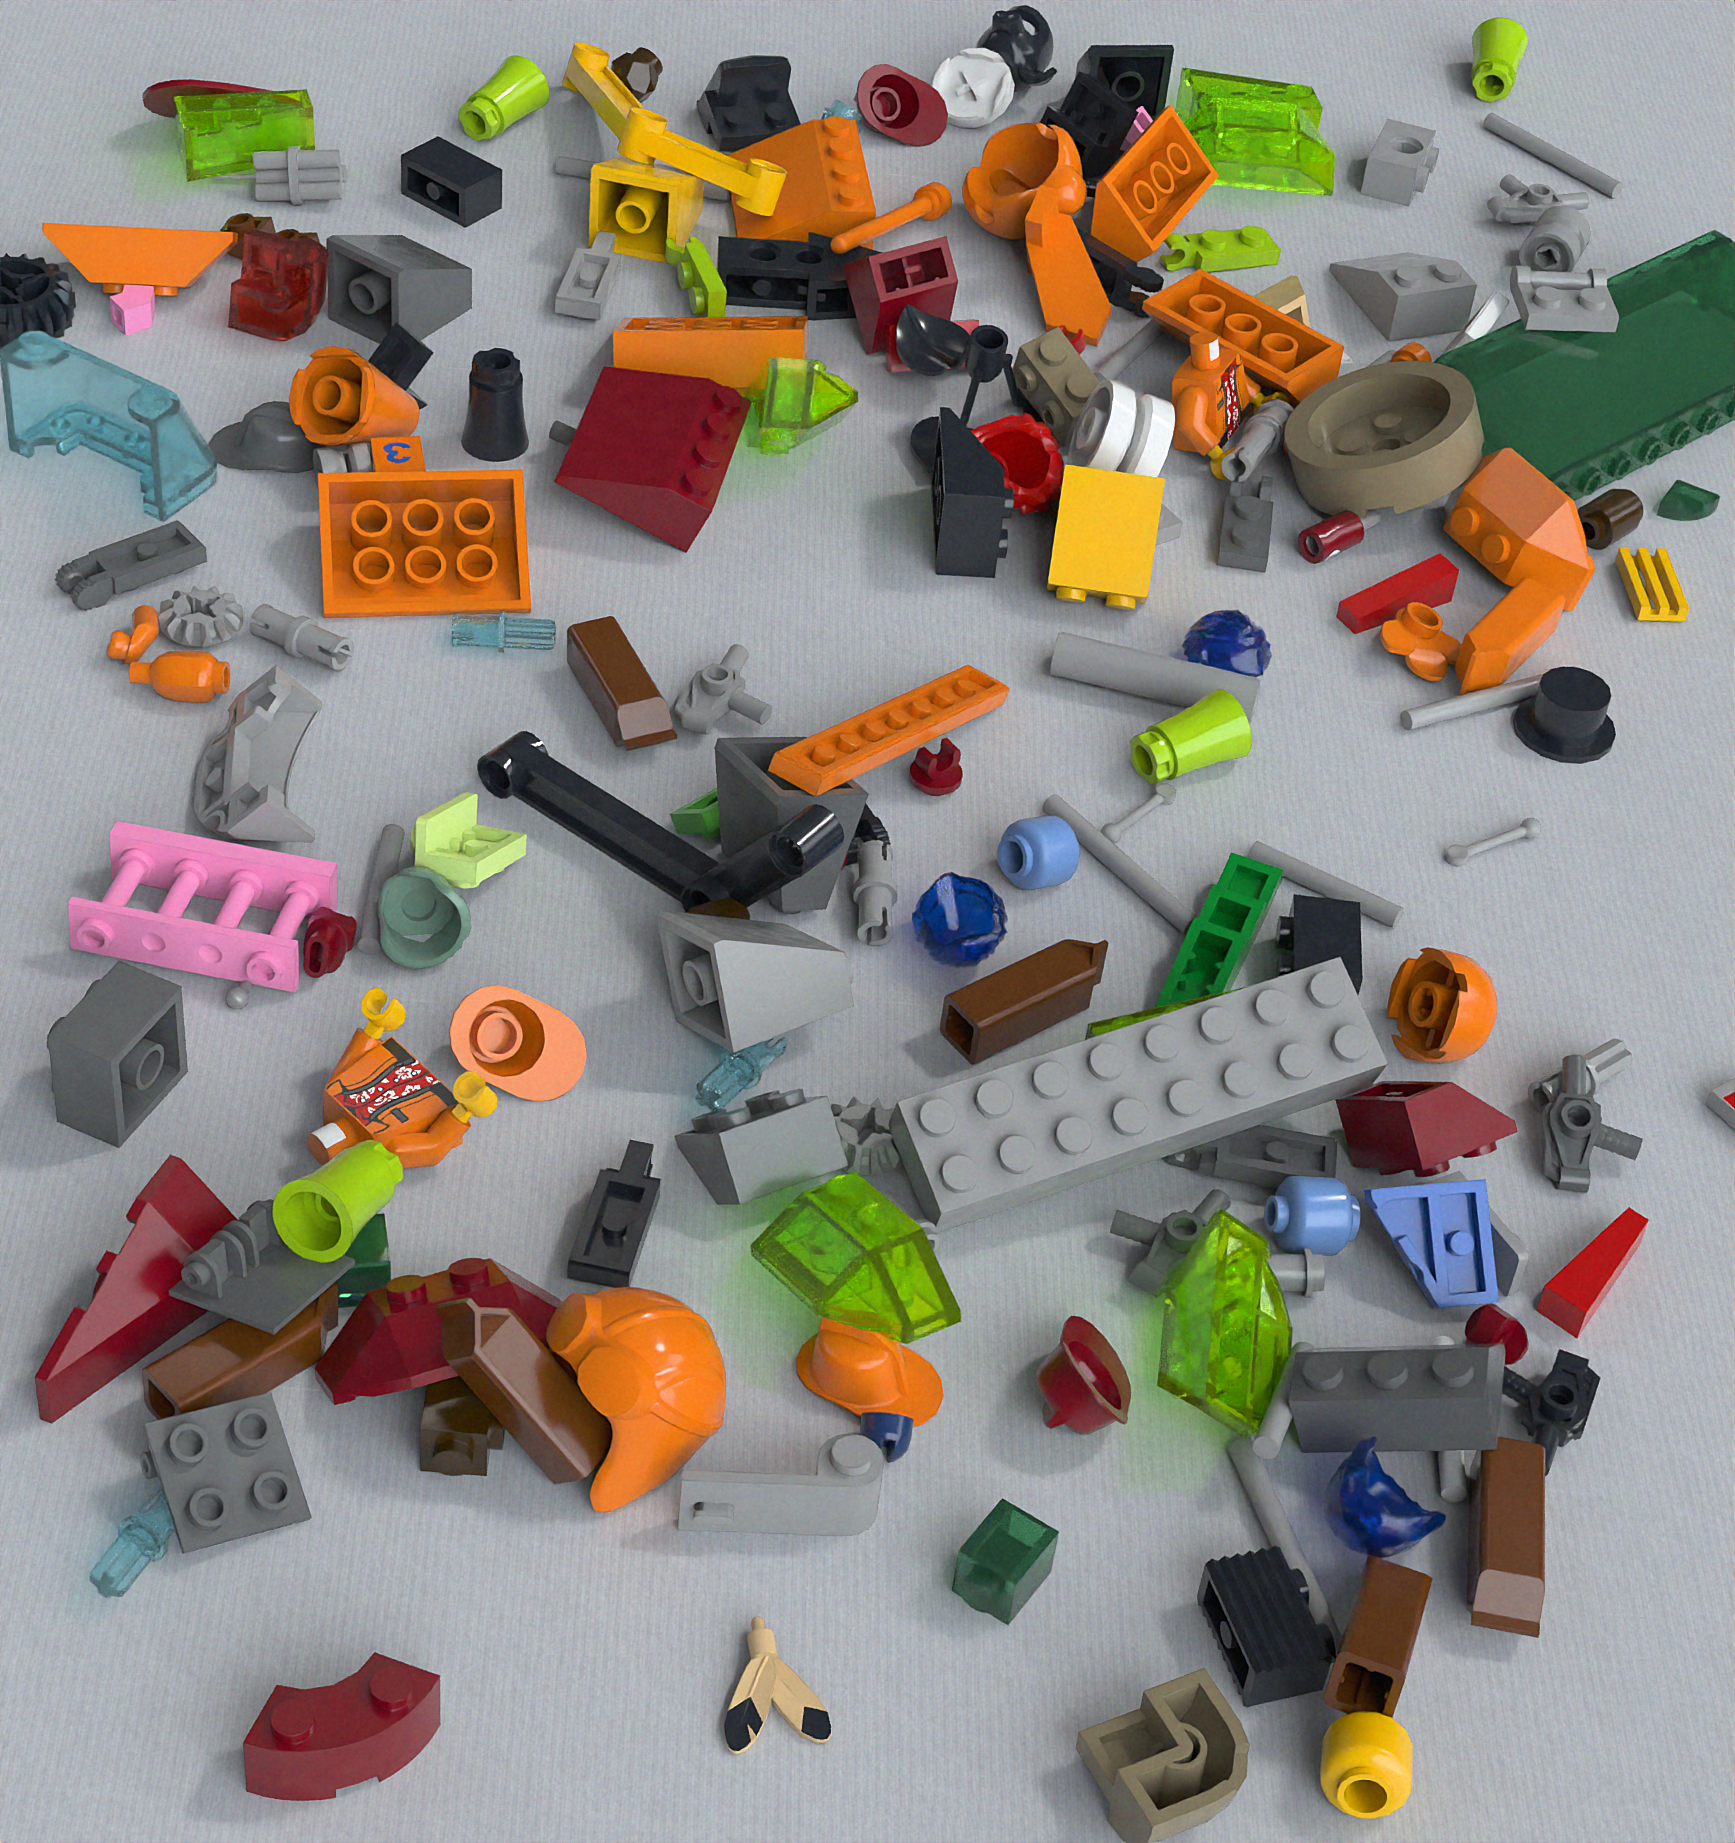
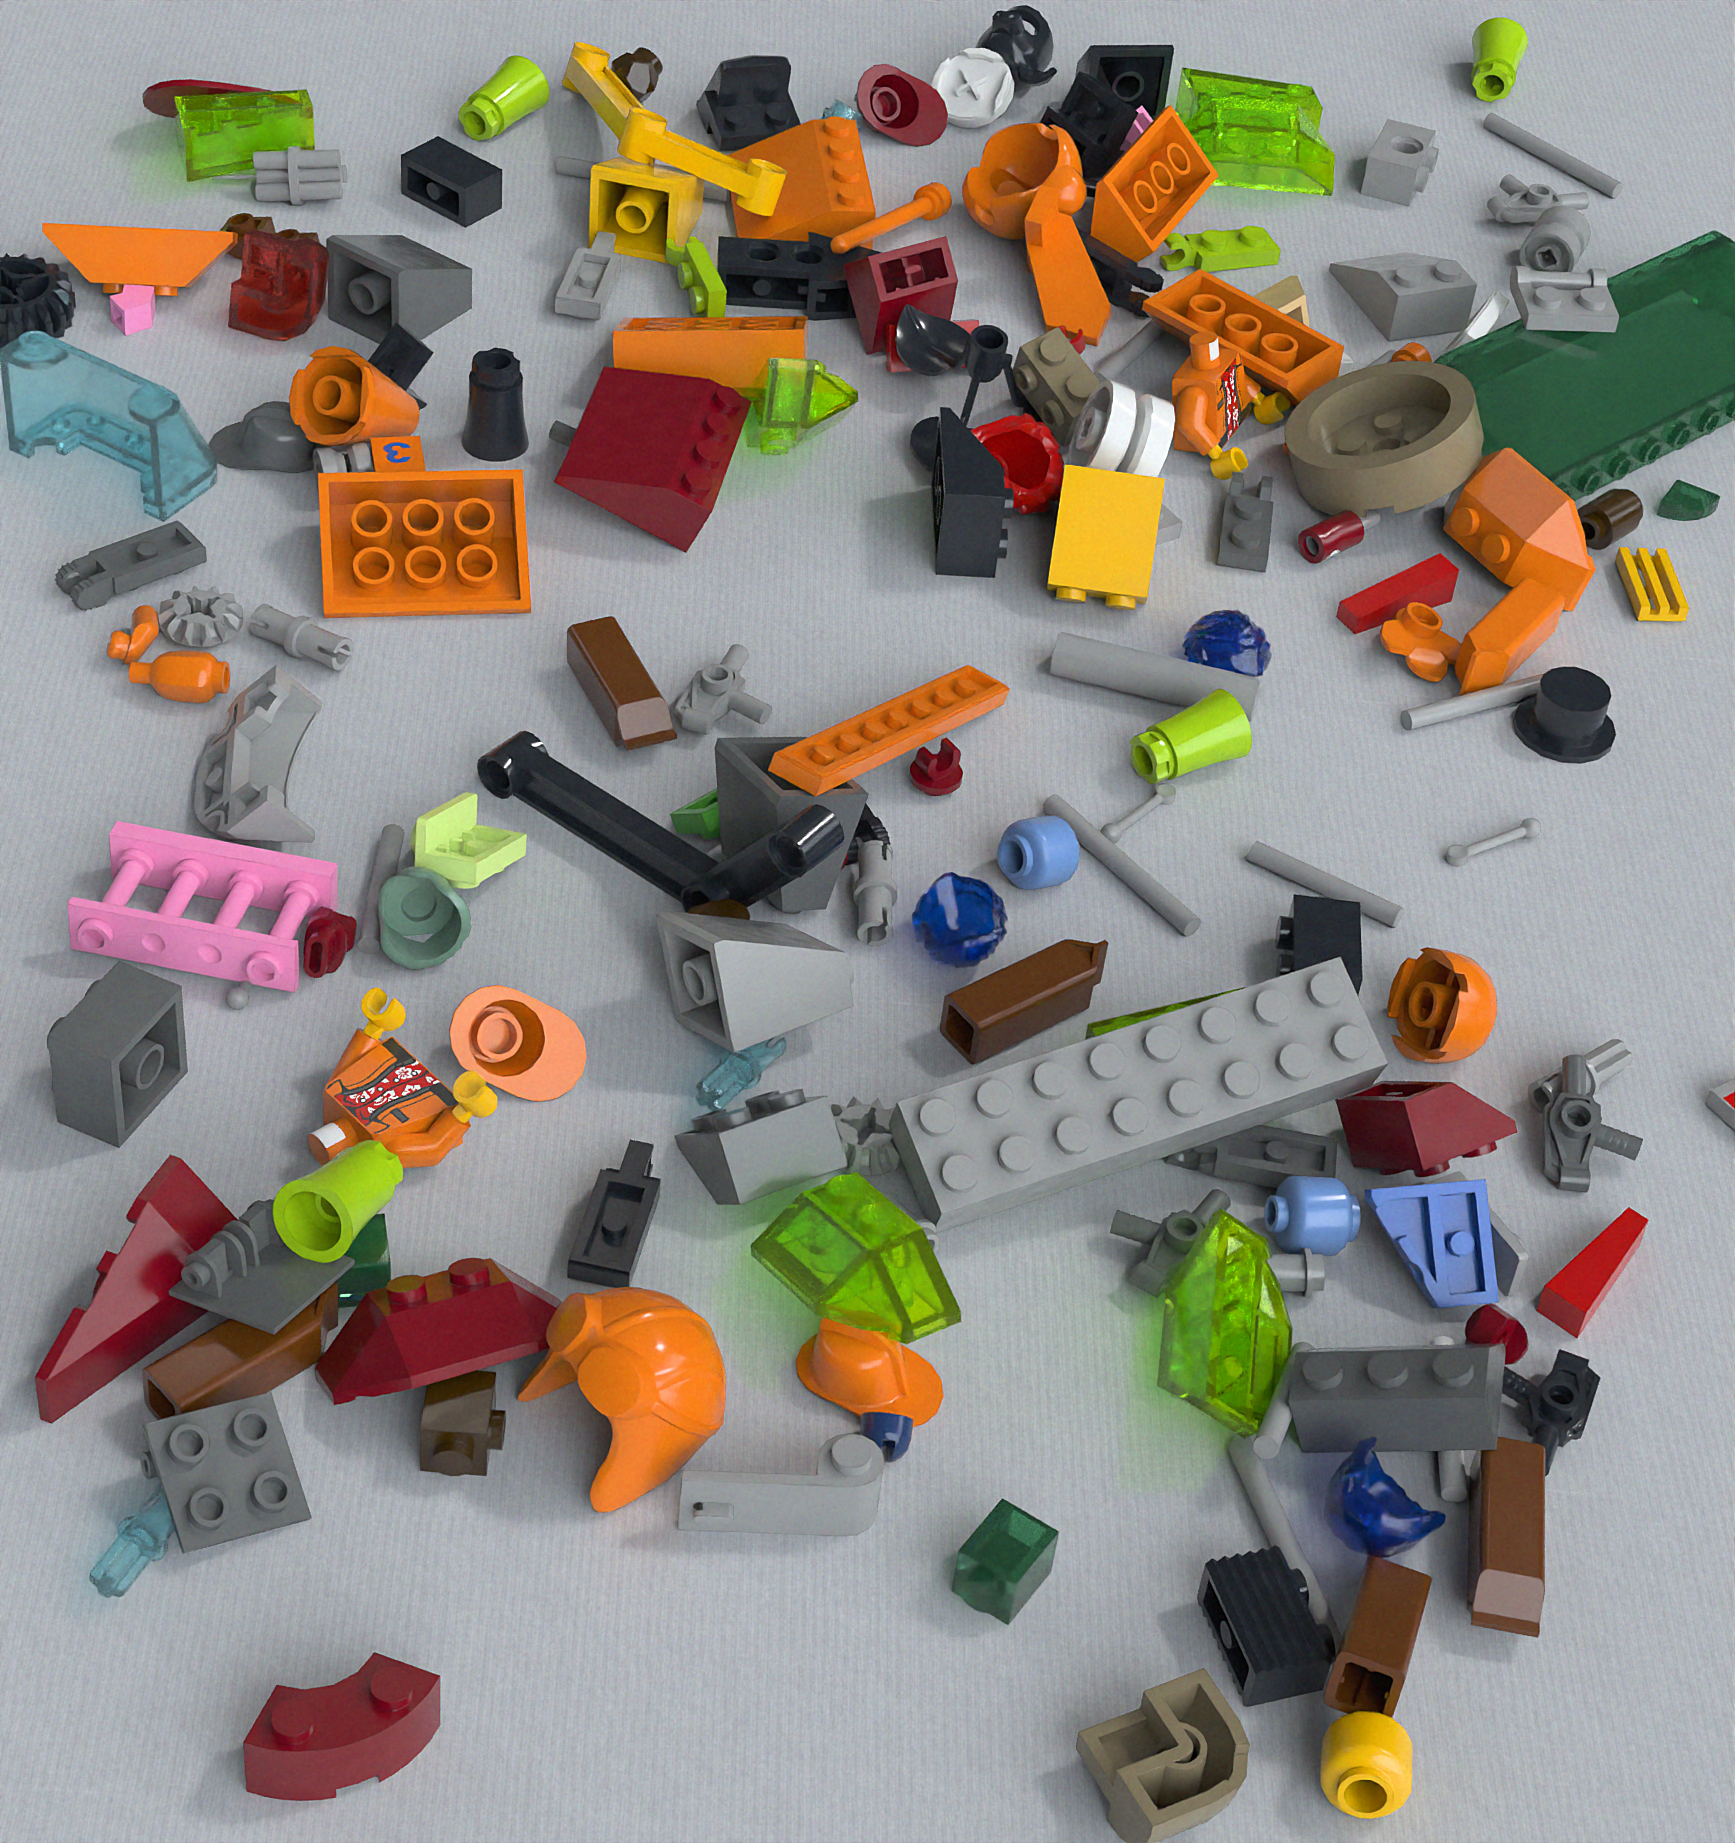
(503, 632): clear light blue axle -> none
(525, 1388): reddish brown piece -> none
(768, 1681): tan piece -> none
(1083, 1381): dark red piece -> none
(1223, 931): green slope -> none
(1261, 436): light grey pin -> none

